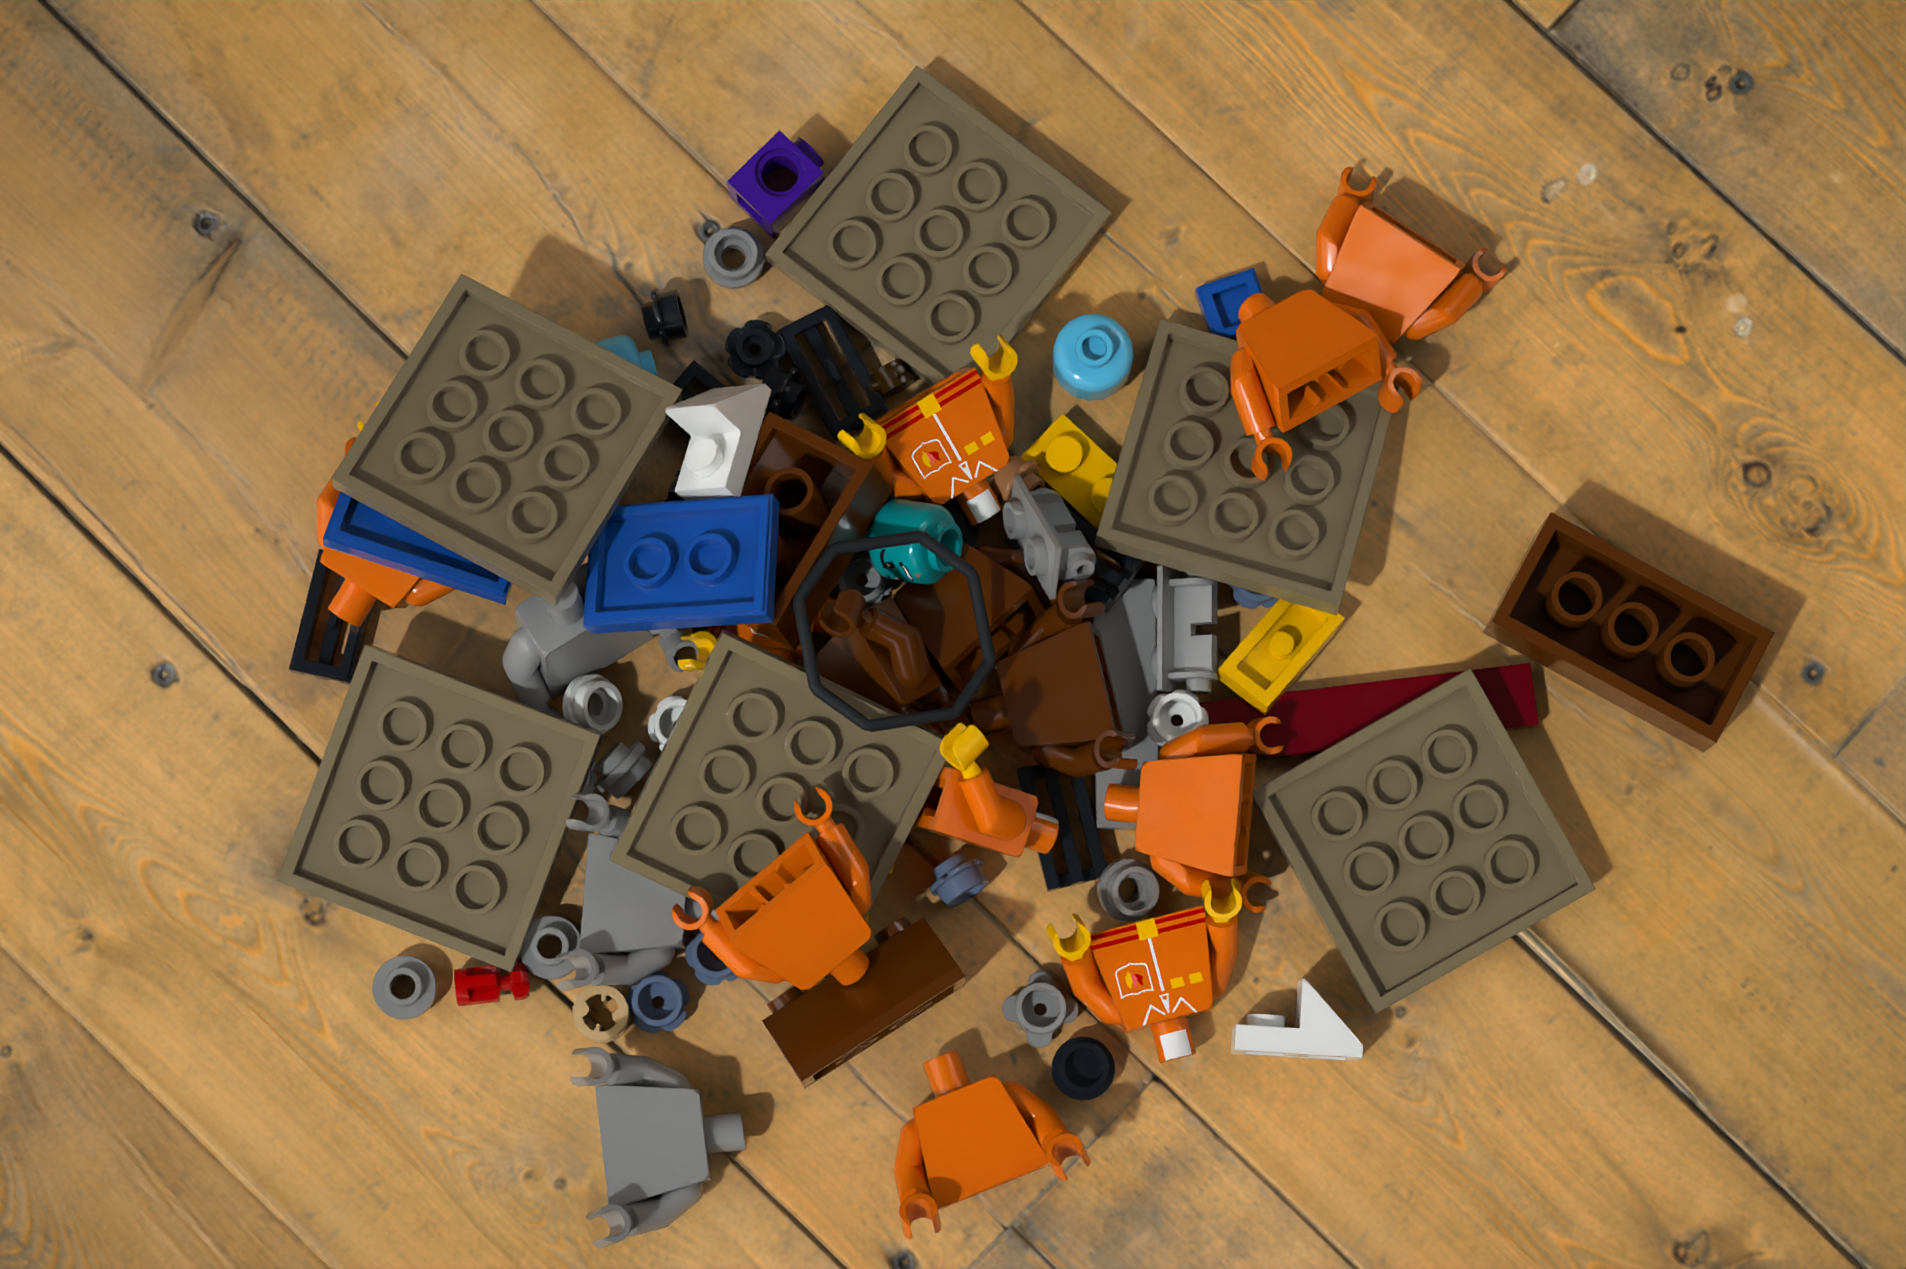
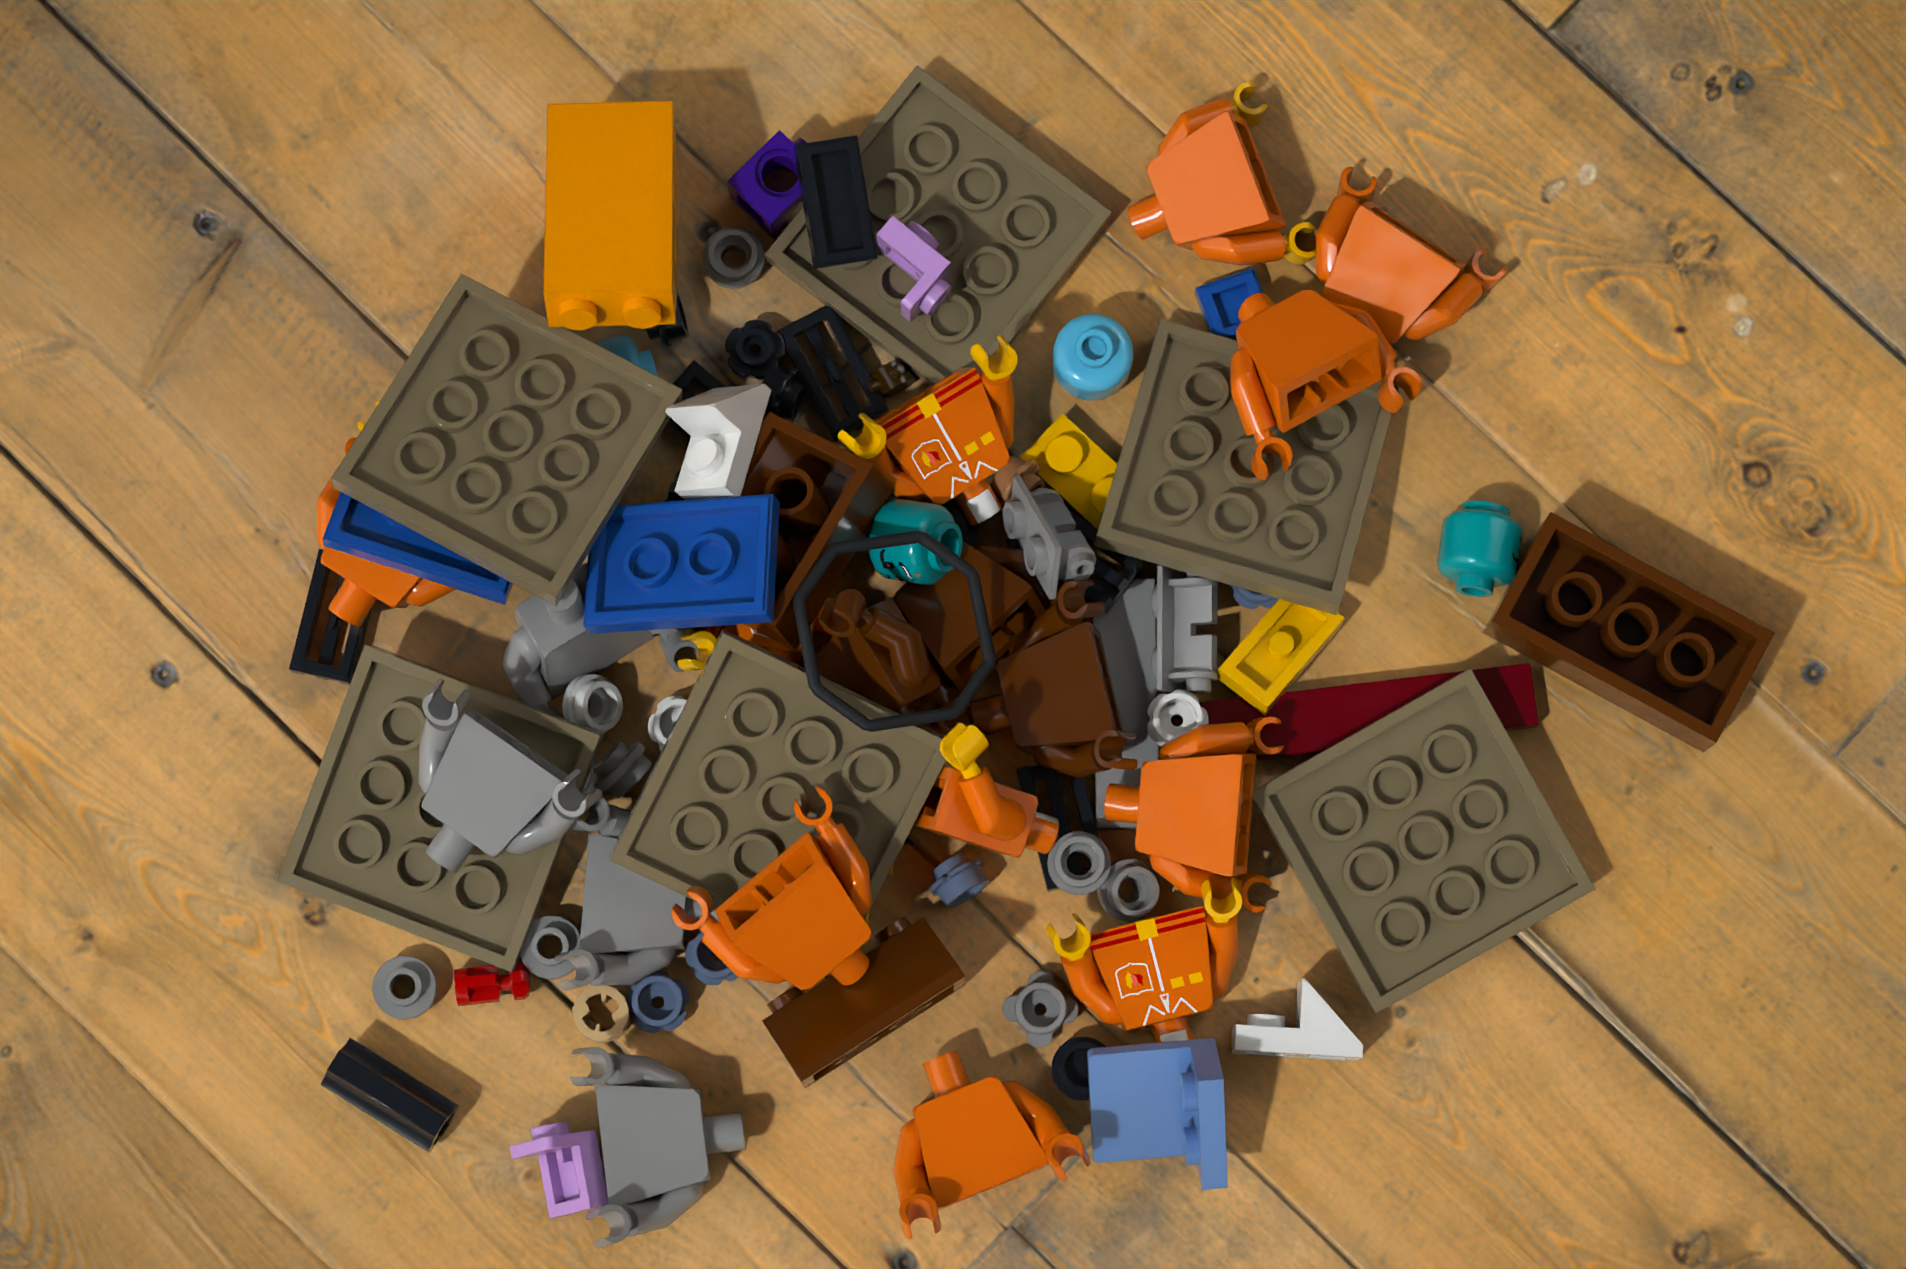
(389, 1095): none -> black axle
(489, 786): none -> light grey torso
(568, 1167): none -> lavender bracket
(611, 215): none -> light orange slope
(835, 202): none -> black tile
(877, 584): light grey plate -> none
(915, 253): none -> lavender bracket
(1079, 843): none -> light grey plate
(1159, 1105): none -> medium blue bracket
(1216, 188): none -> orange torso
(1479, 547): none -> teal head

